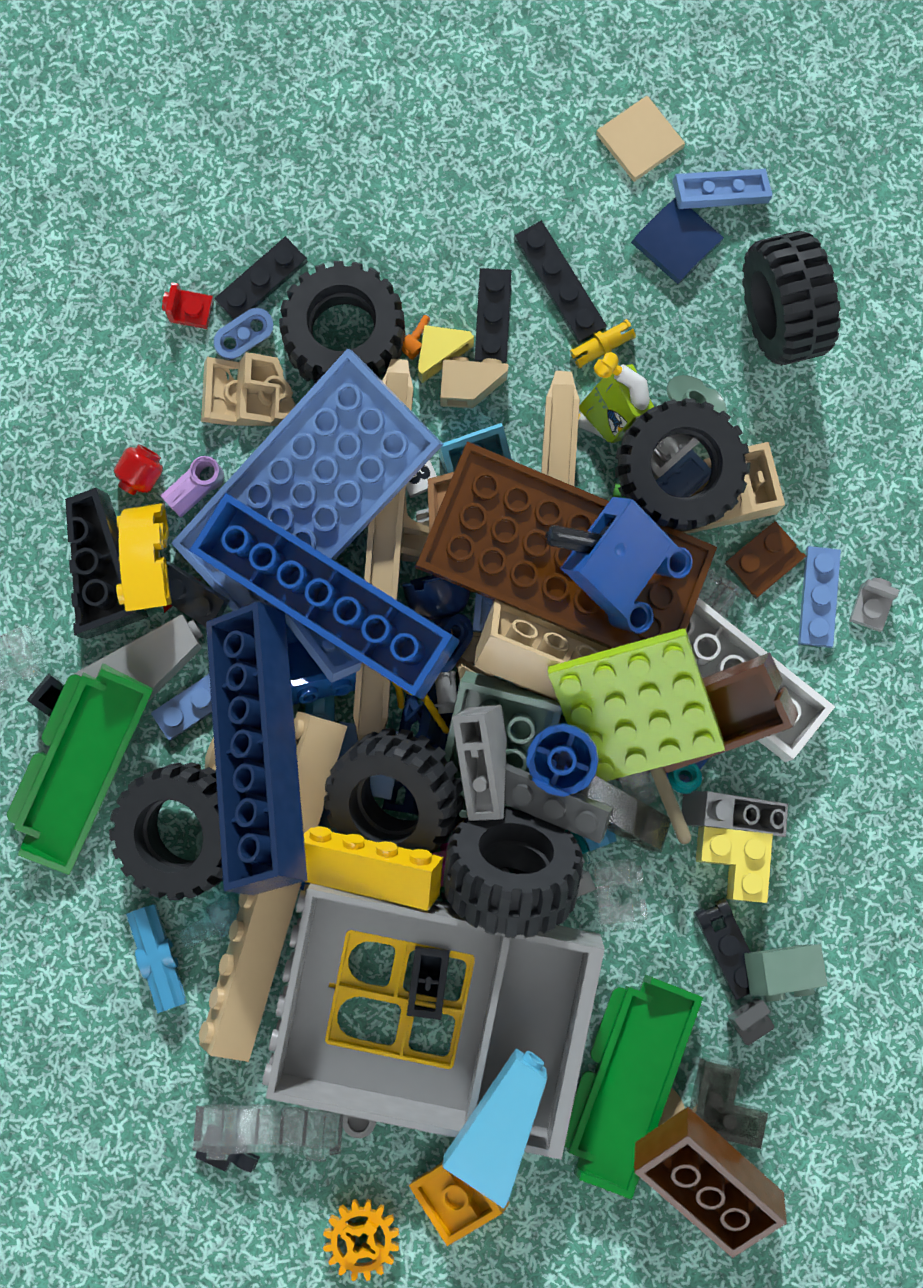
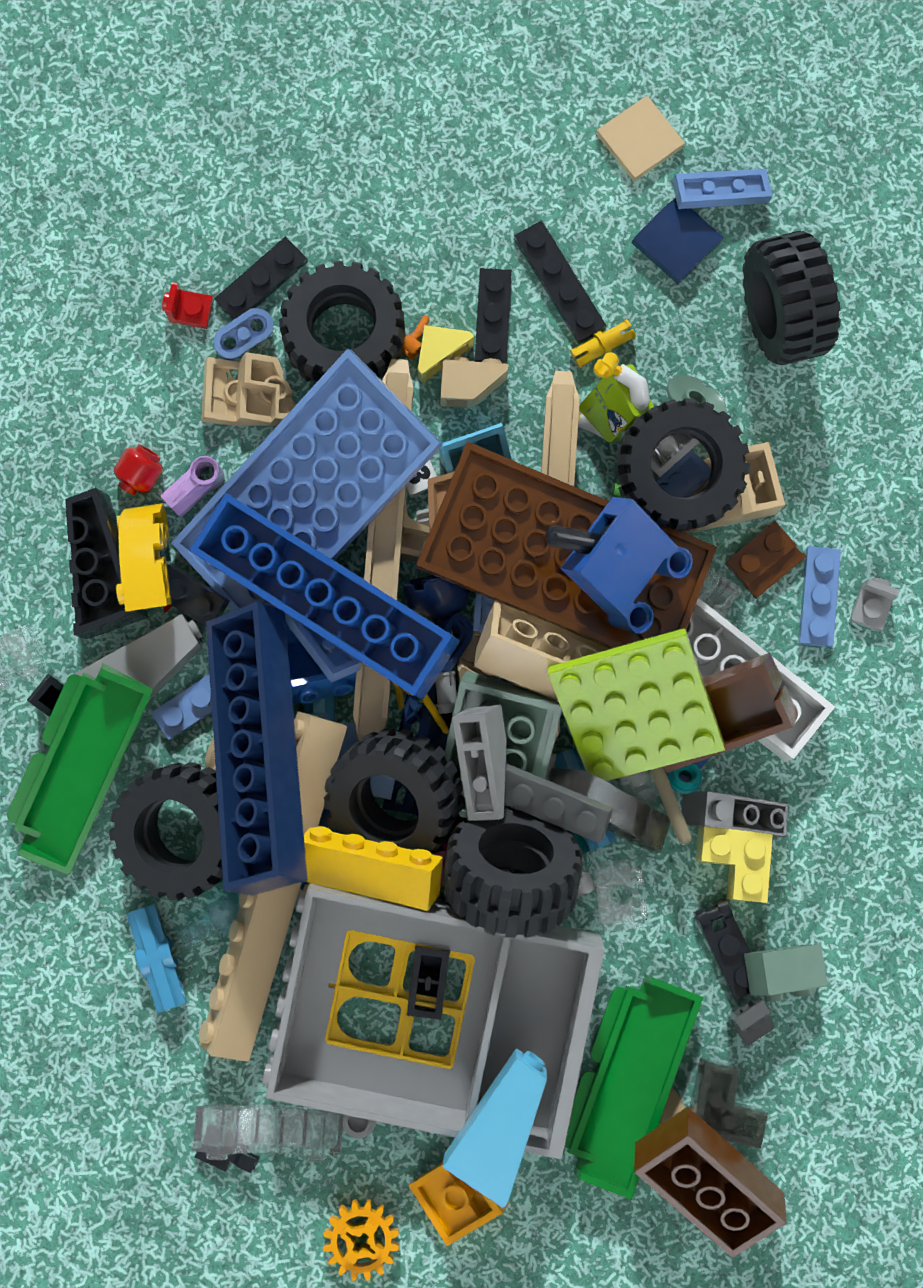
(562, 759): blue cylinder -> none

